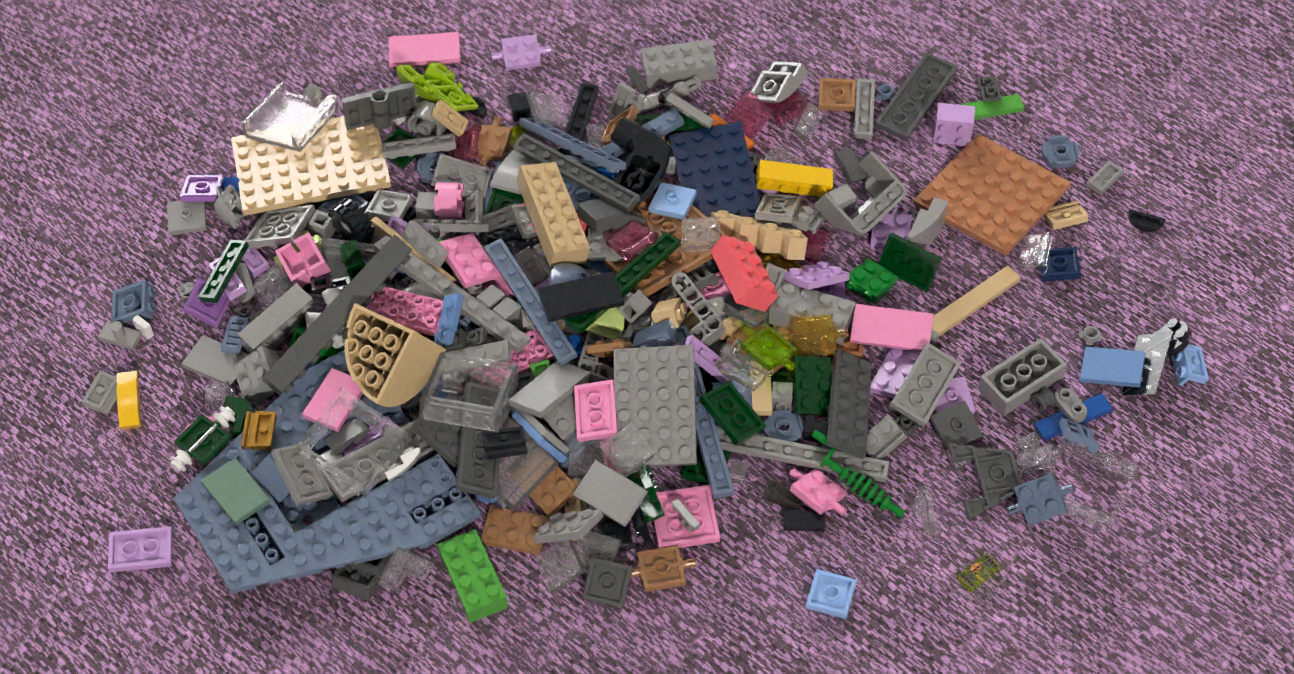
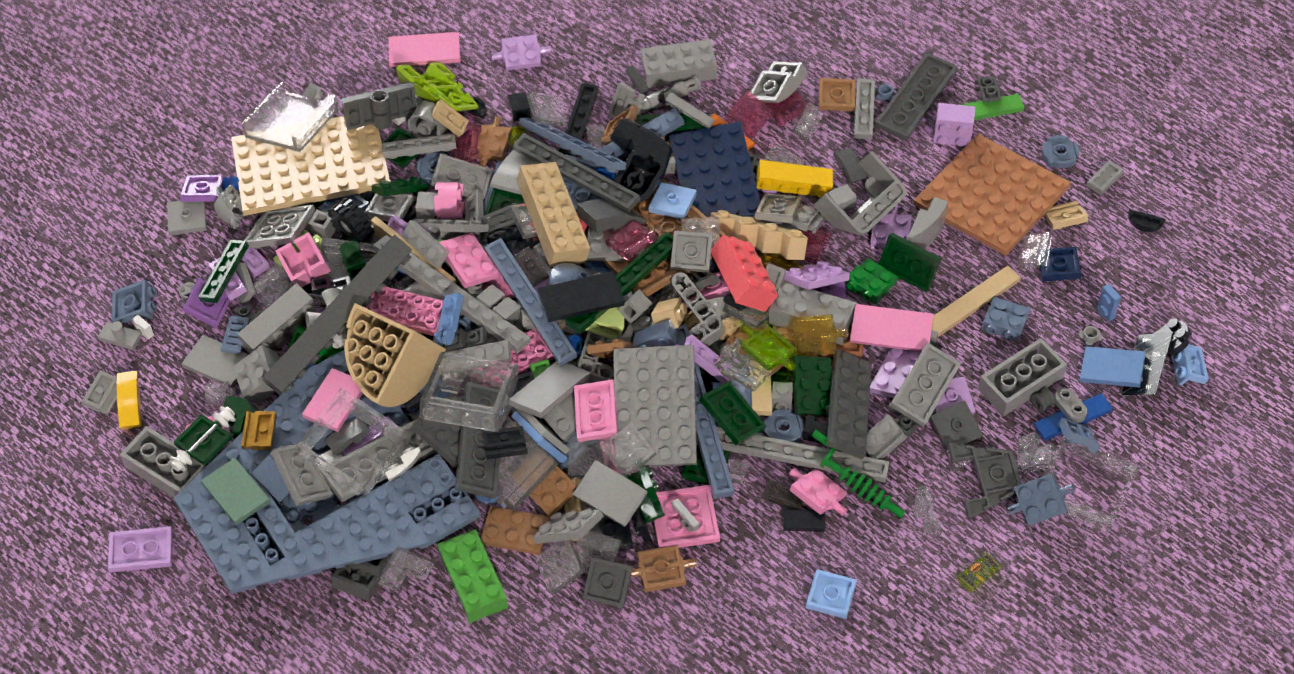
(150, 459): none -> light grey brick
(399, 186): none -> dark green plate
(691, 251): none -> light grey plate
(1006, 319): none -> sand blue plate
(1108, 302): none -> medium blue plate

